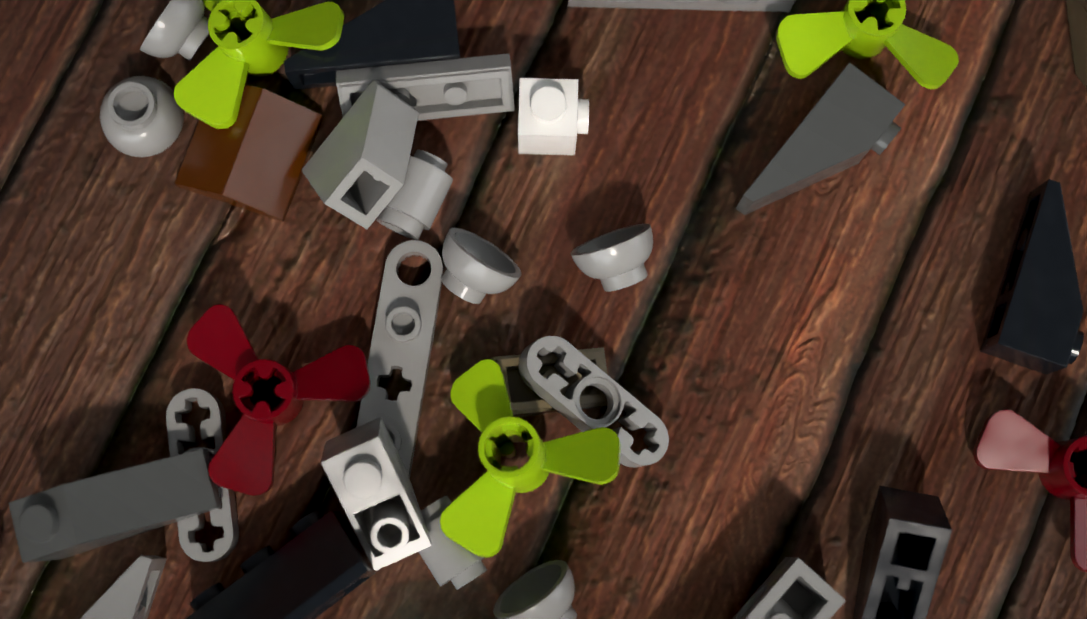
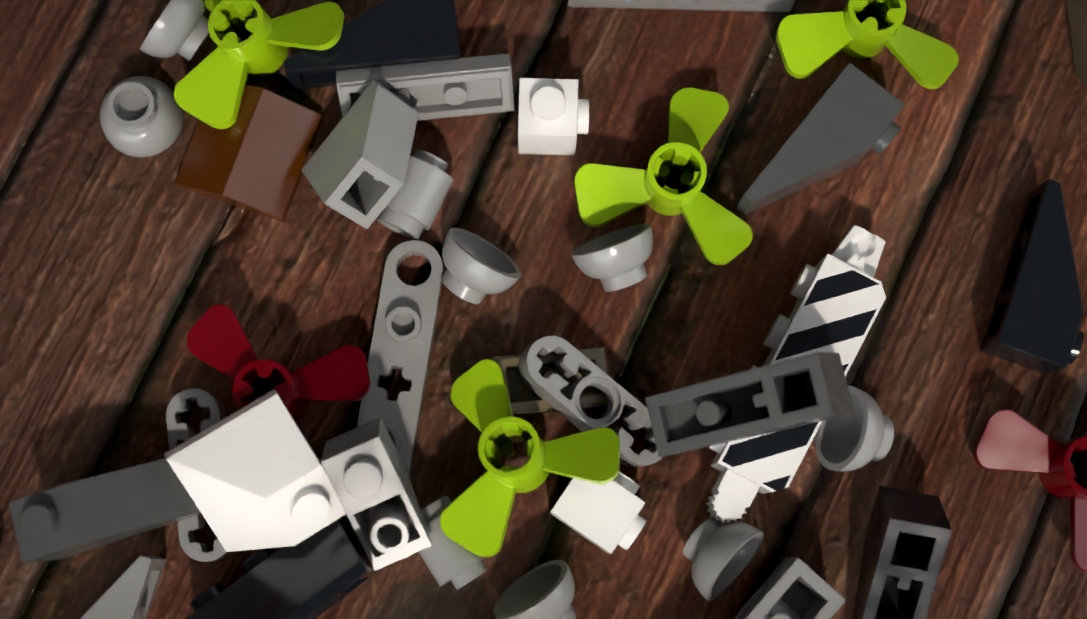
(257, 479): none -> white slope
(602, 512): none -> white brick
(612, 191): none -> lime piece
(720, 554): none -> light grey piece
(750, 403): none -> dark grey slope
(832, 316): none -> white hinge
(856, 438): none -> light grey piece

